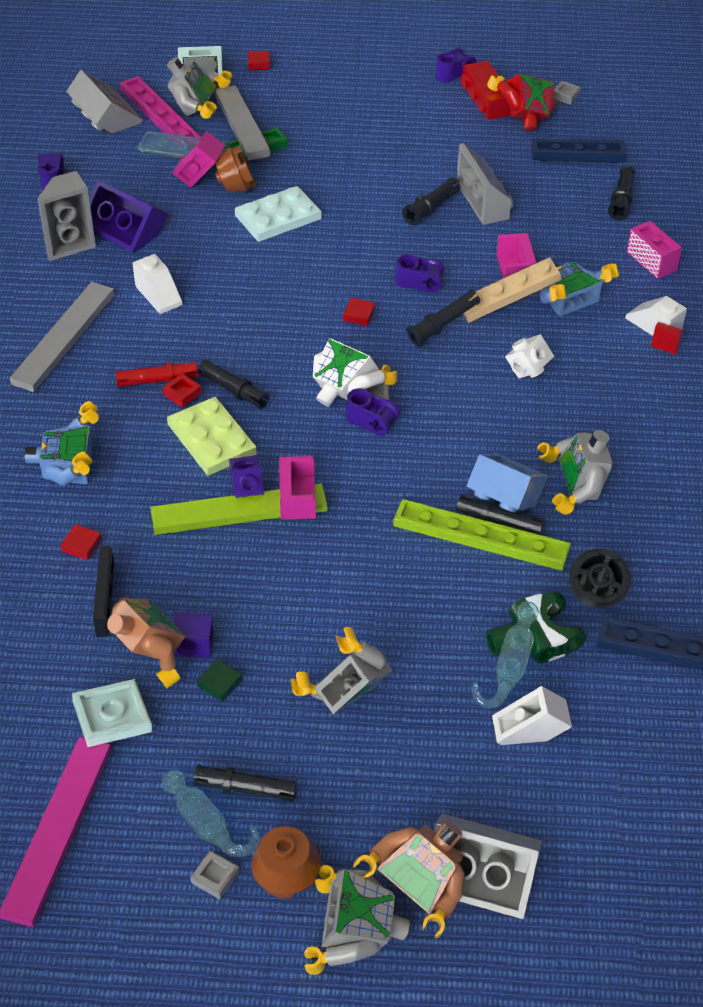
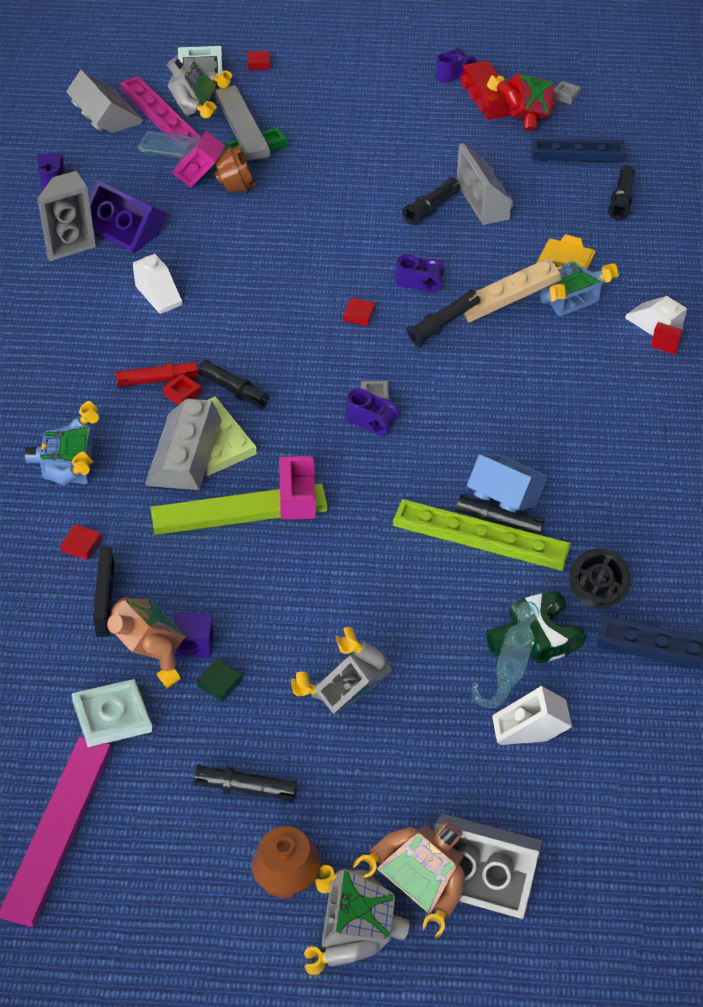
(62, 337): light grey tile -> none
(185, 446): none -> light grey slope
(204, 816): clear light blue piece -> none
(215, 874): light grey tile -> none
(246, 476): dark purple brick -> none
(277, 213): light aqua plate -> none
(342, 369): white torso -> none
(514, 253): dark pink panel -> none
(529, 356): white brick -> none
(567, 250): none -> yellow piece
(584, 466): torso -> none
(654, 249): dark pink panel -> none

